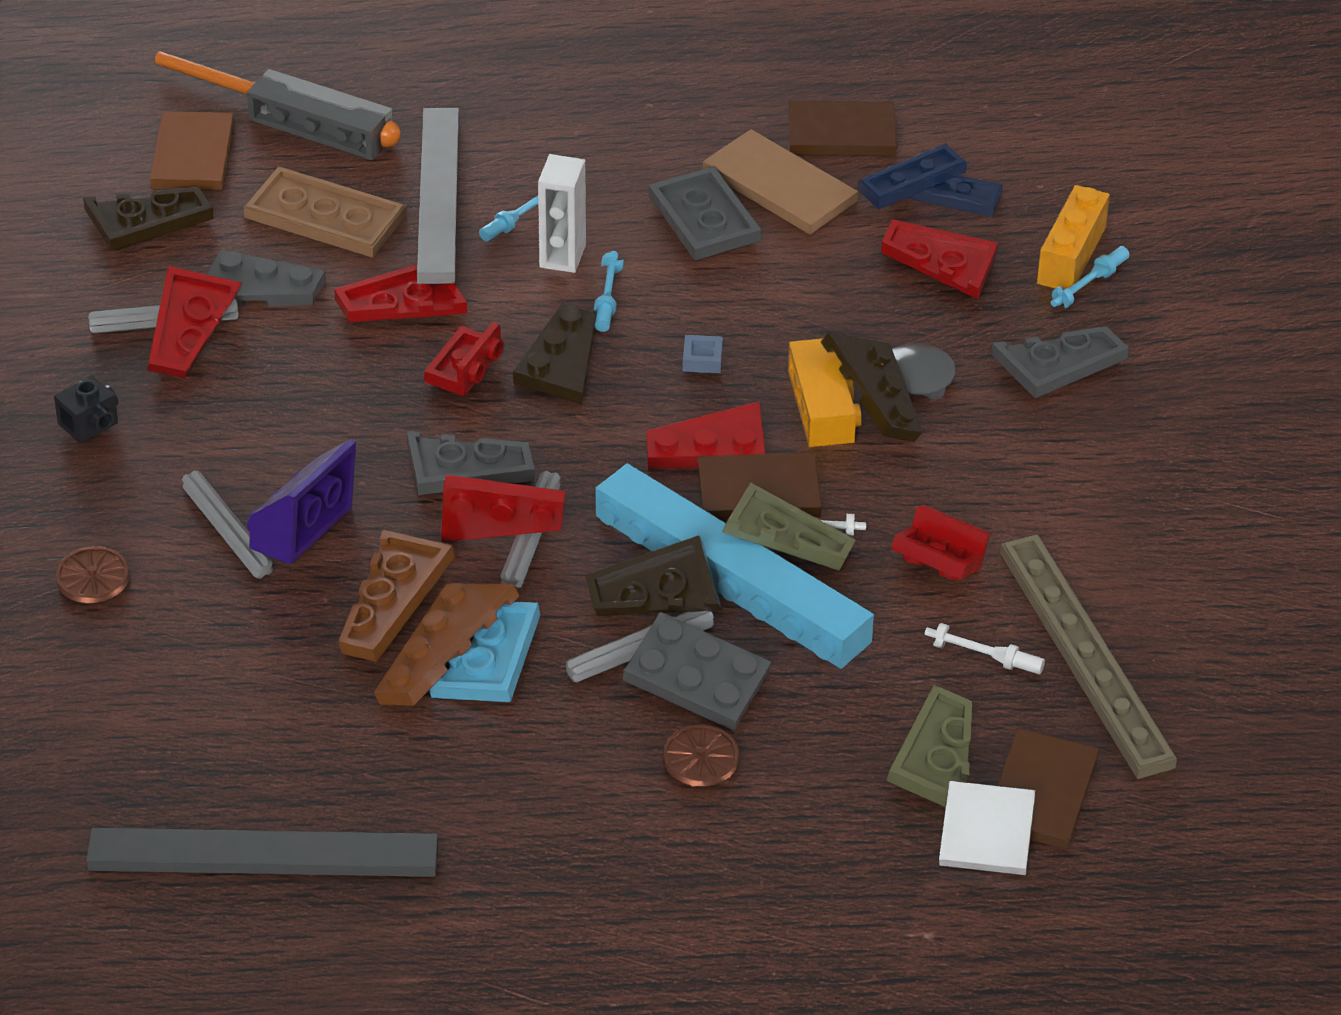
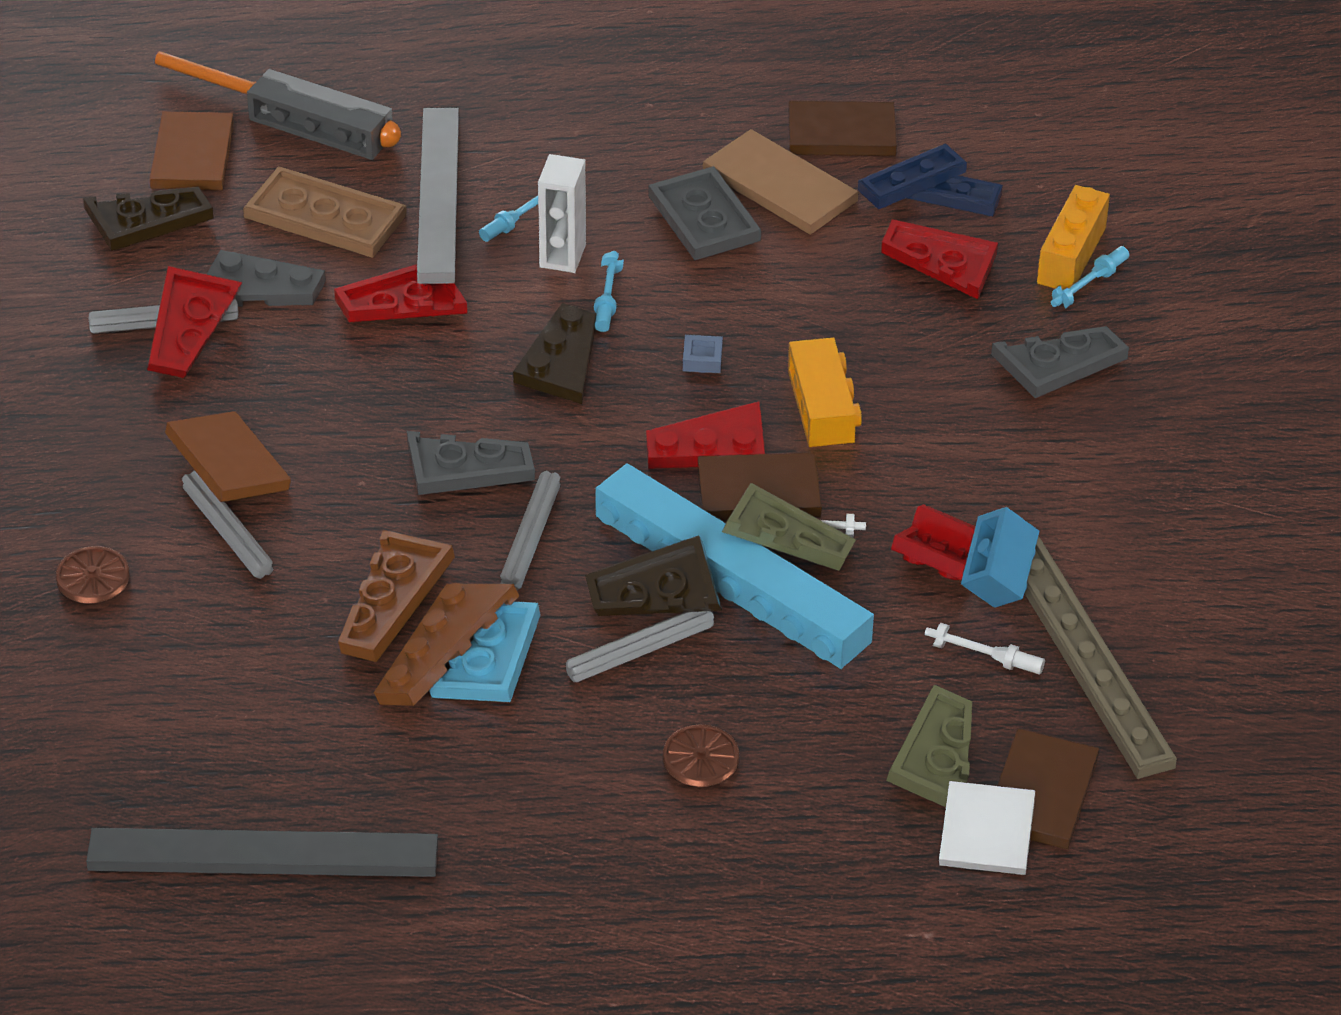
(86, 408): black brick -> none
(227, 456): none -> dark orange tile
(305, 505): dark purple slope -> none
(465, 359): red bracket -> none
(497, 509): red wing -> none
(697, 671): dark grey plate -> none
(878, 377): dark brown wing -> none
(925, 369): dark grey dish -> none
(1000, 557): none -> dark azure brick

